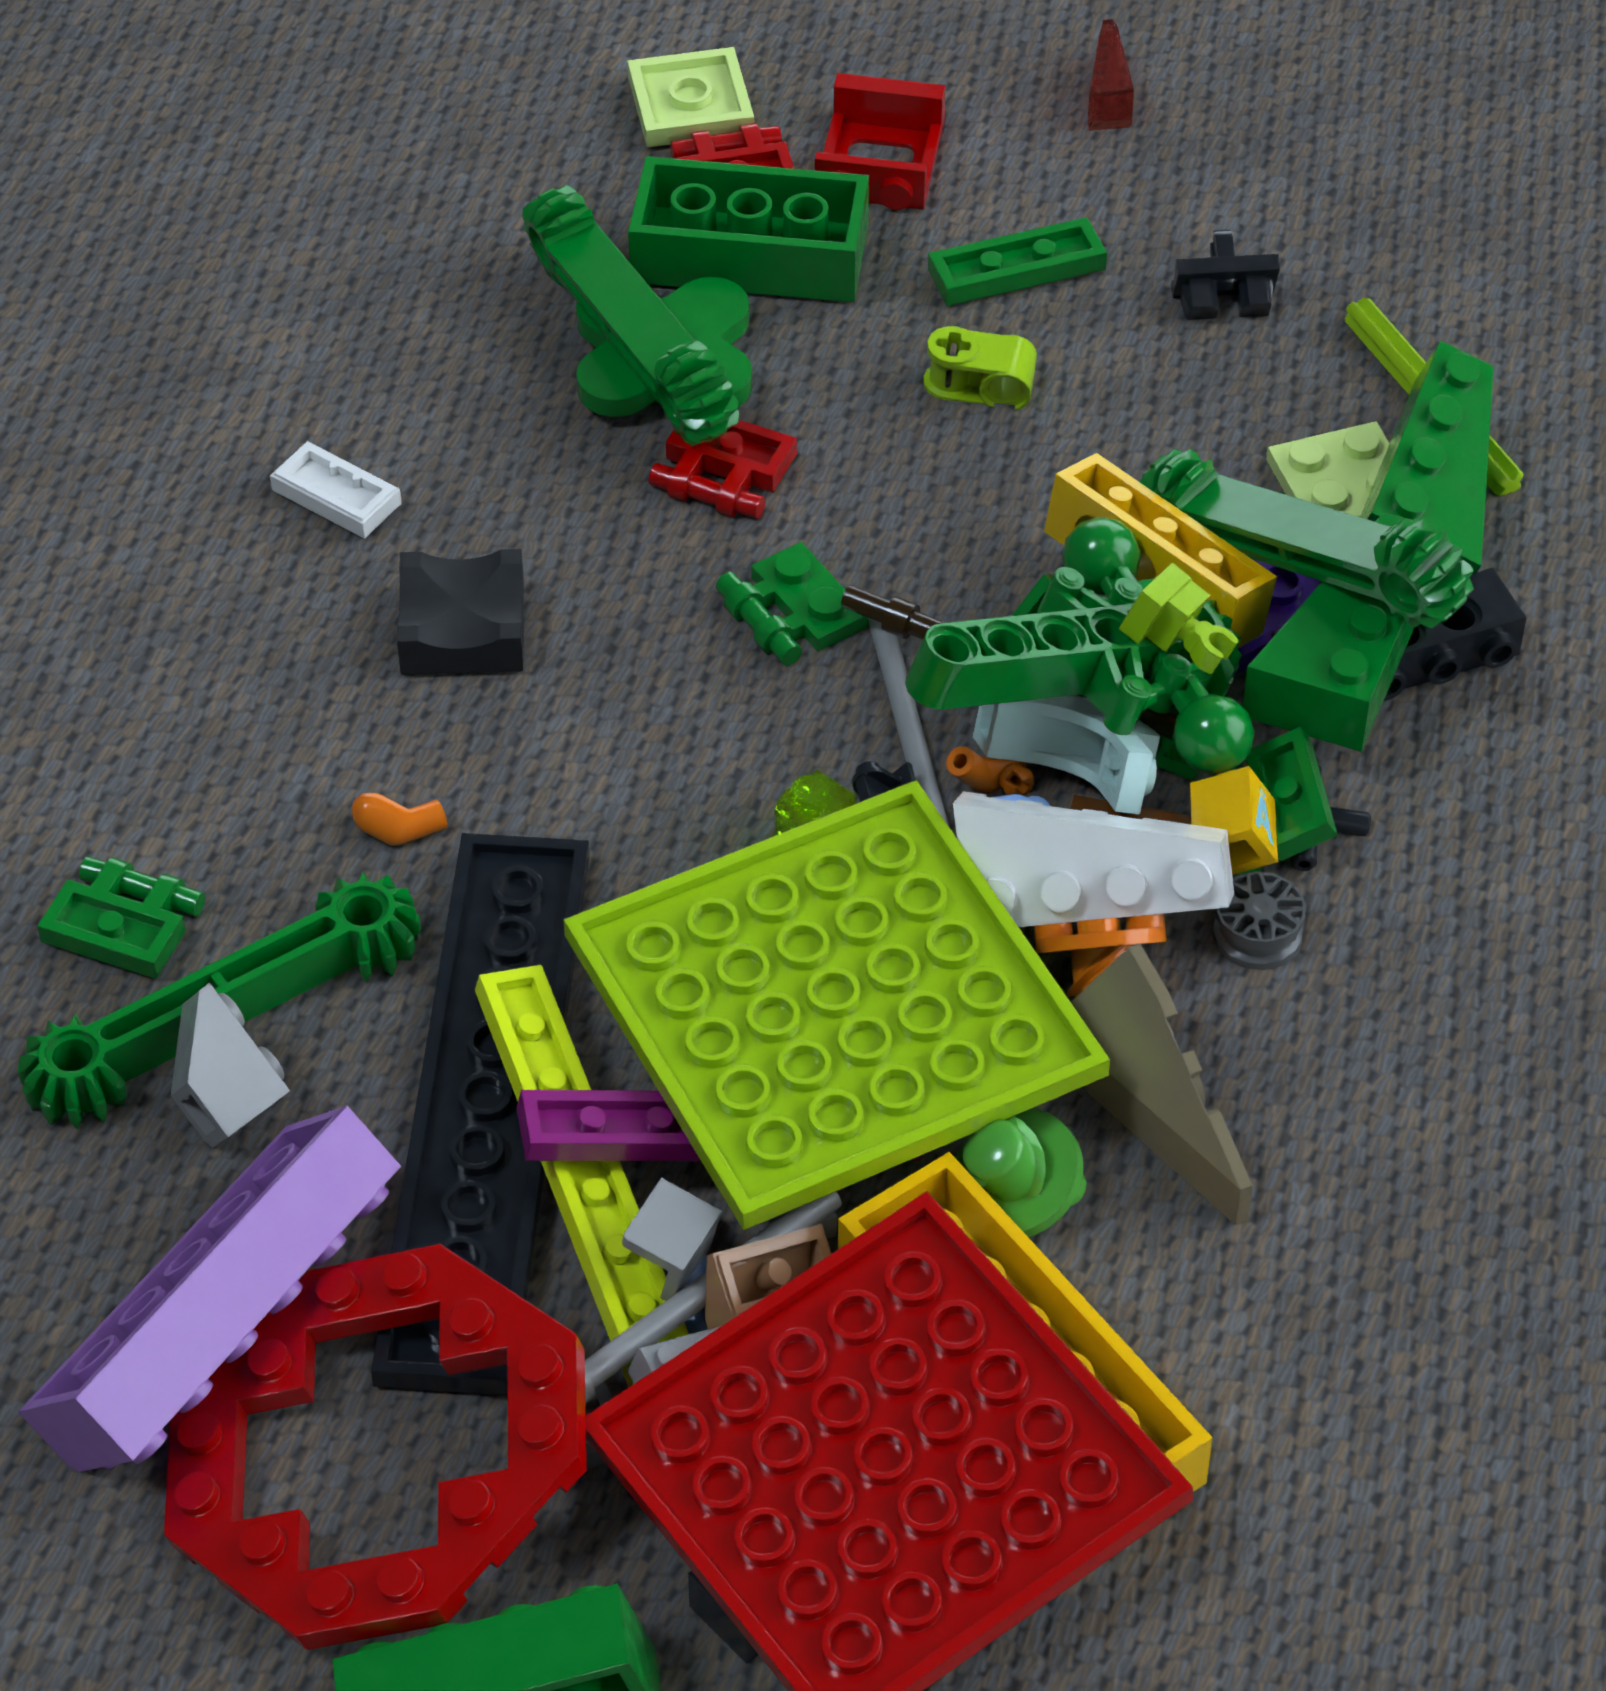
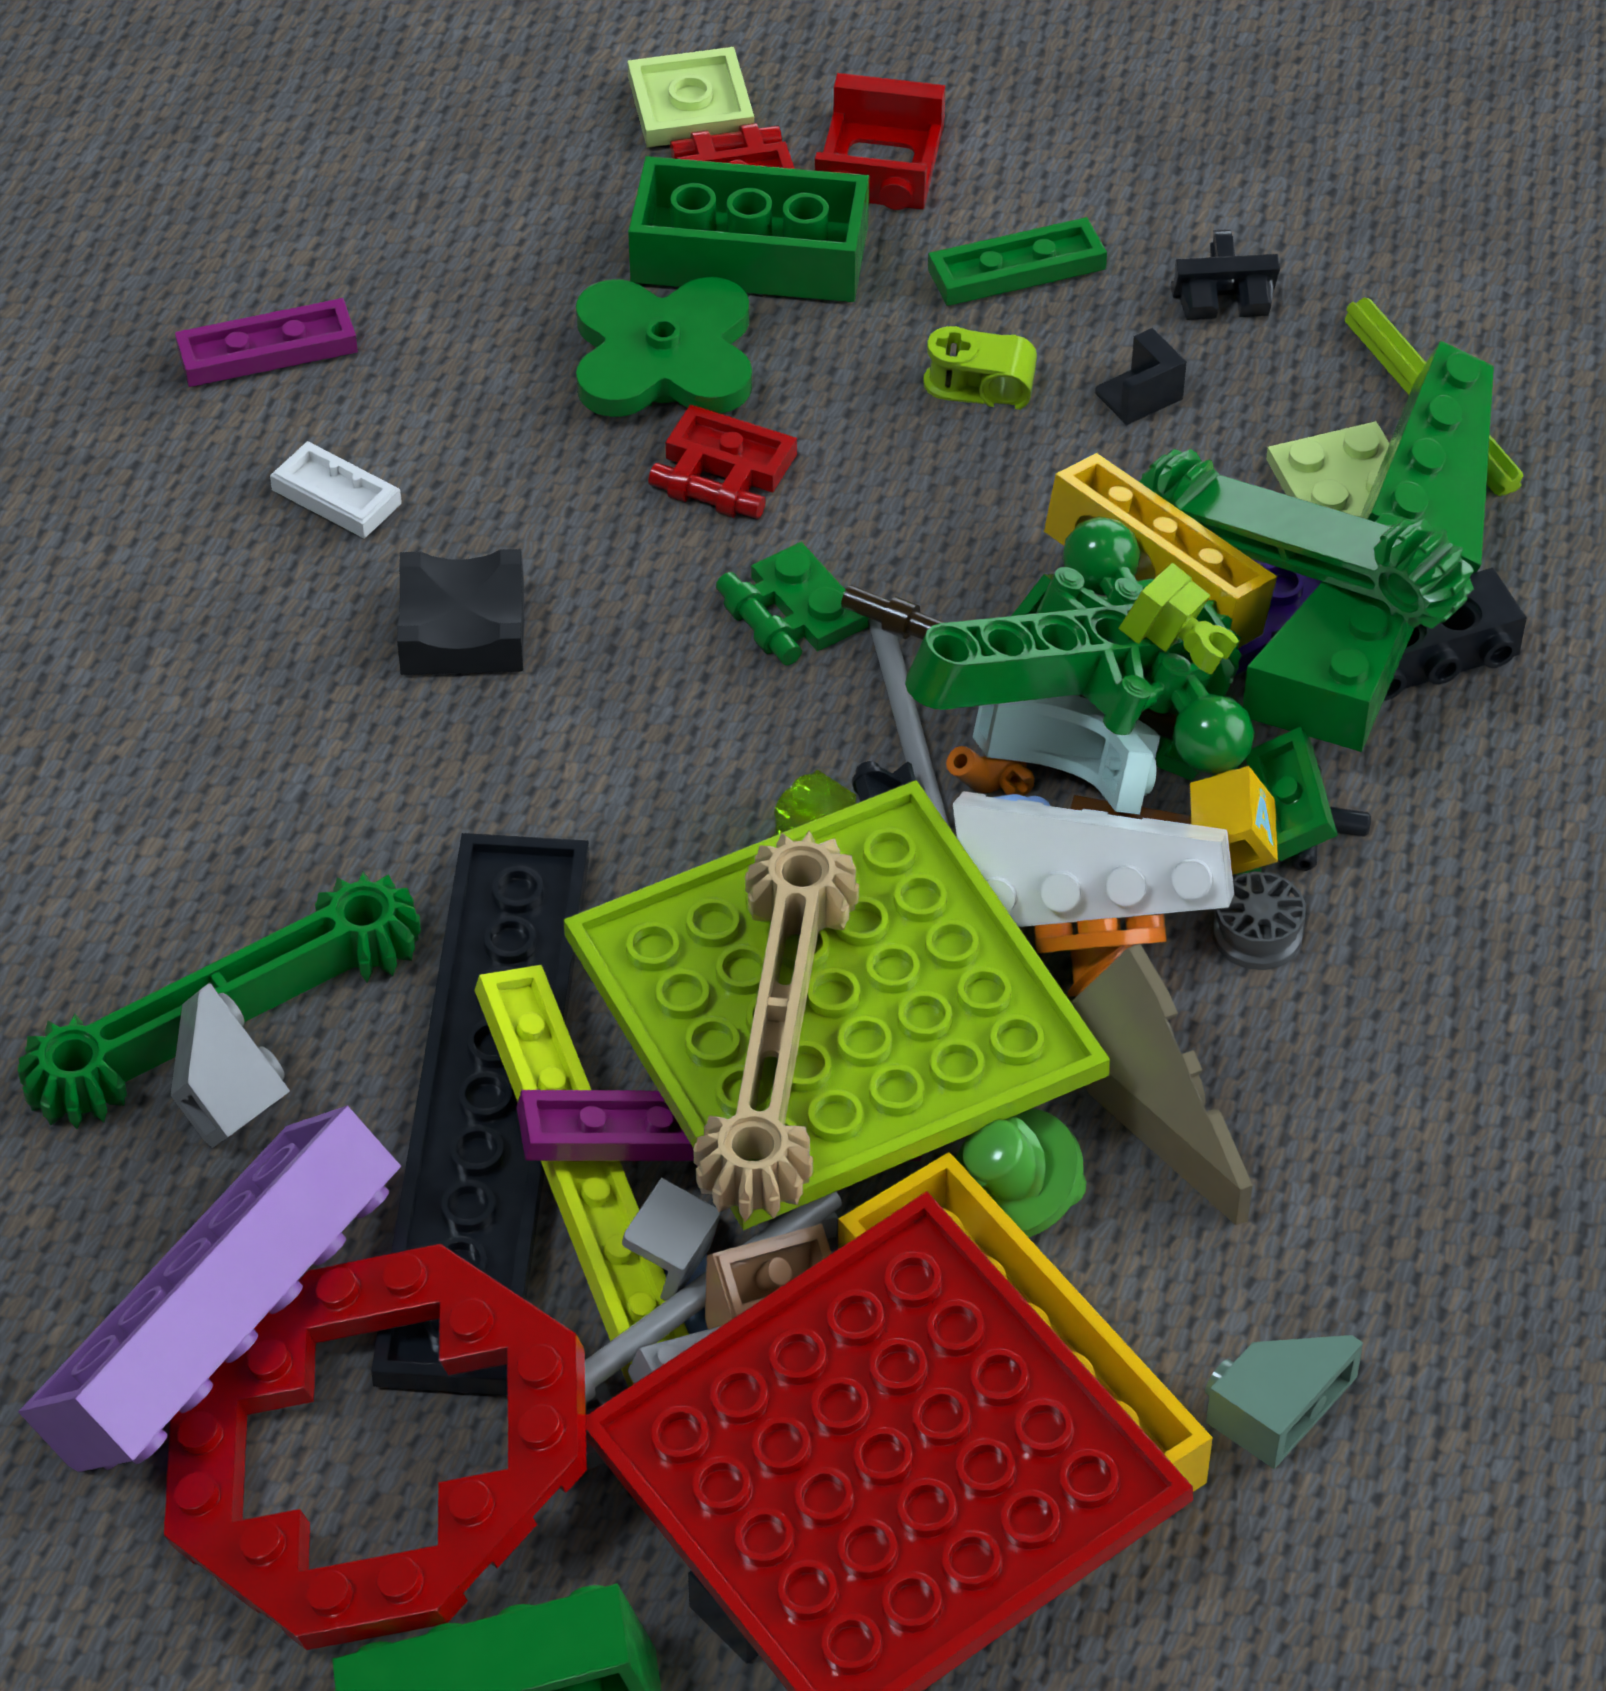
(116, 928): green plate -> none
(266, 342): none -> magenta plate
(395, 823): orange arm -> none
(631, 316): green arm -> none
(801, 892): none -> tan arm
(1111, 83): clear red slope -> none
(1152, 382): none -> black panel
(1280, 1391): none -> sand green slope

